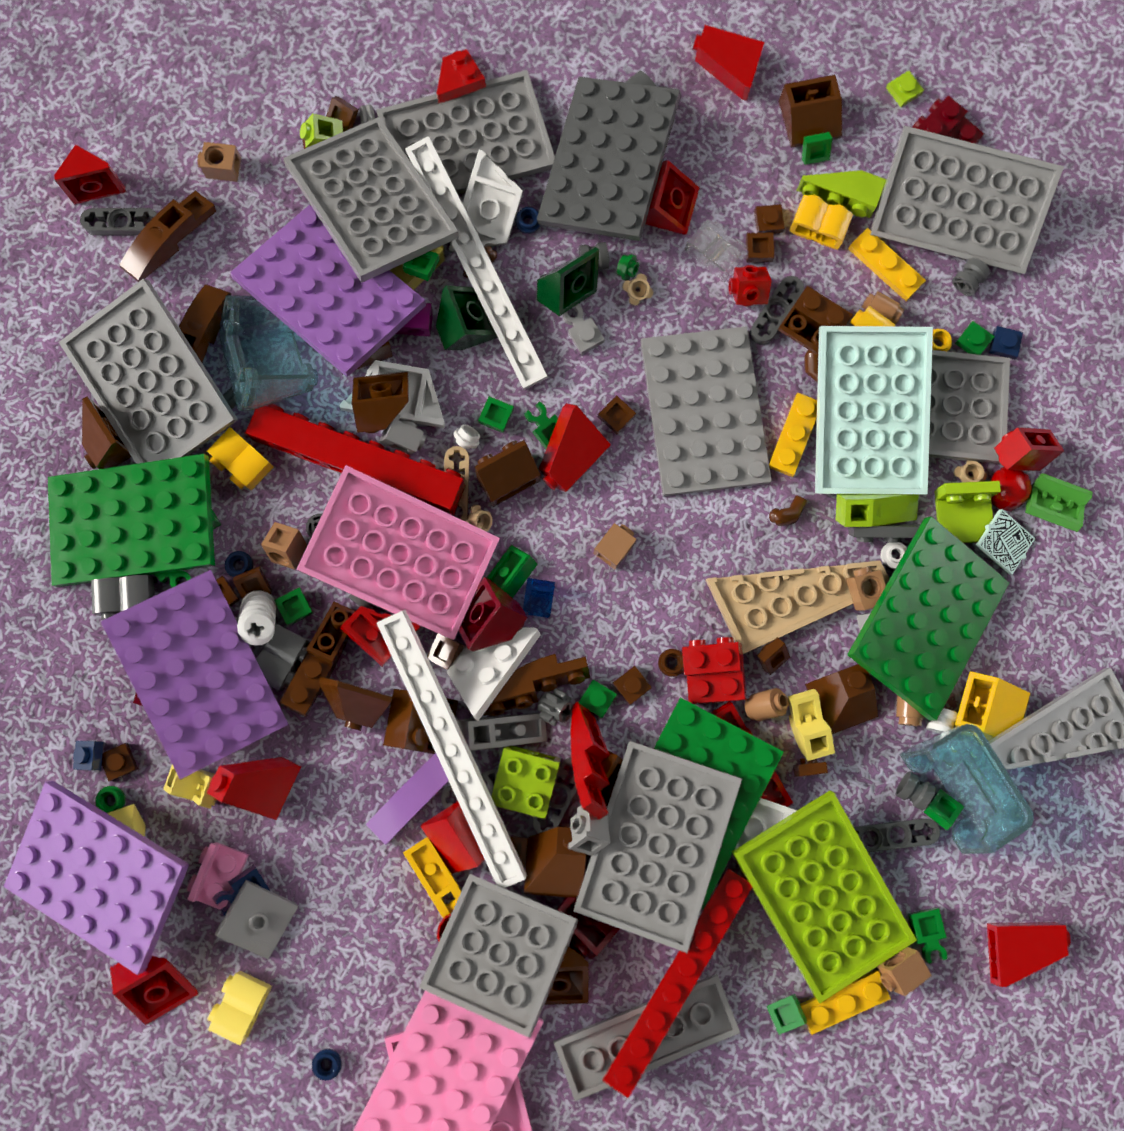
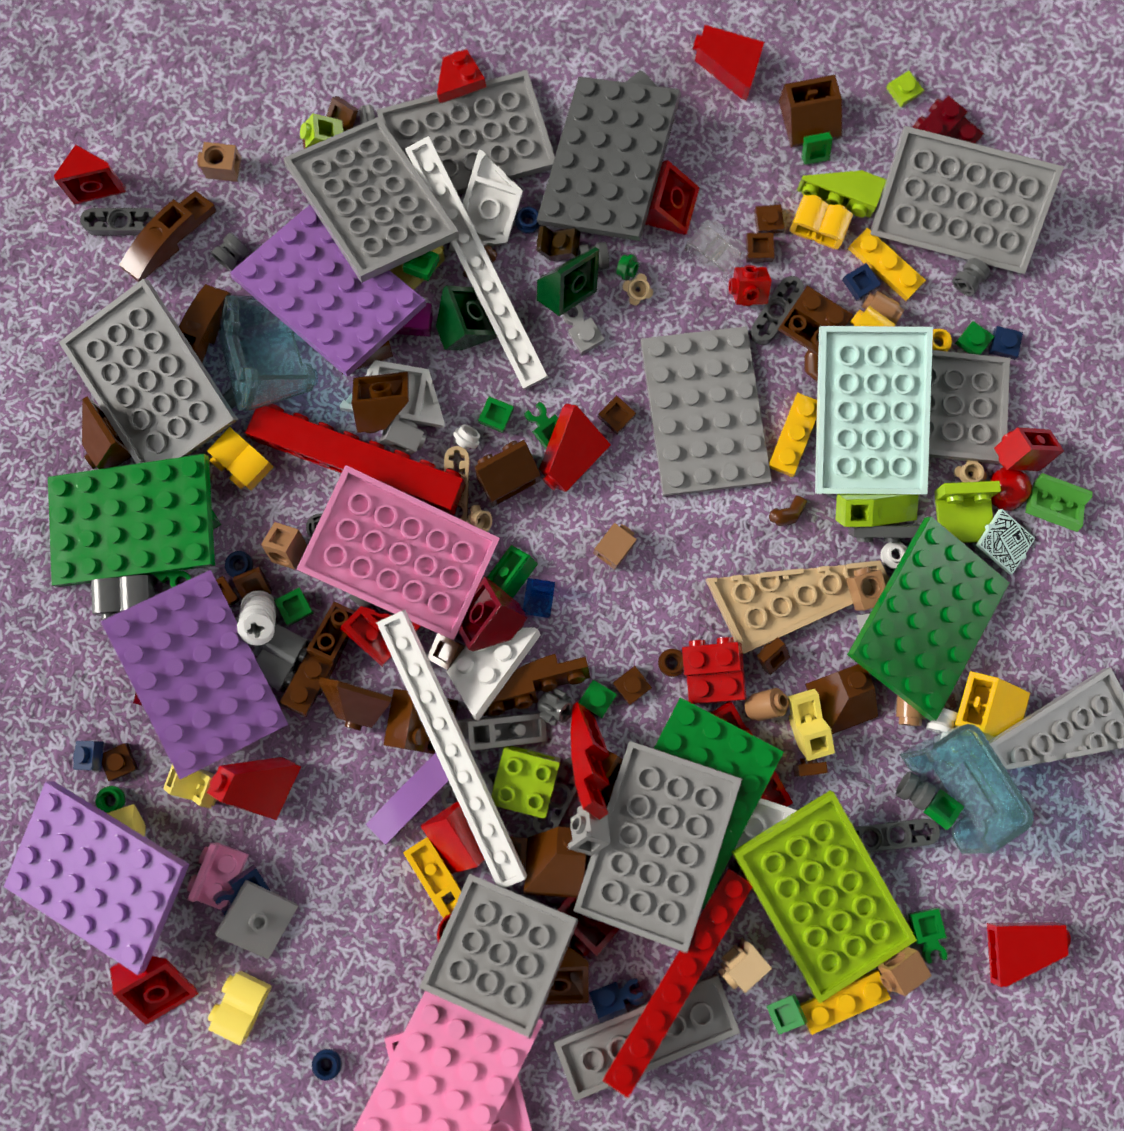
(229, 252): none -> dark grey wheel
(558, 244): none -> dark brown bracket
(611, 1001): none -> dark blue plate
(743, 966): none -> tan window
(861, 282): none -> dark blue plate

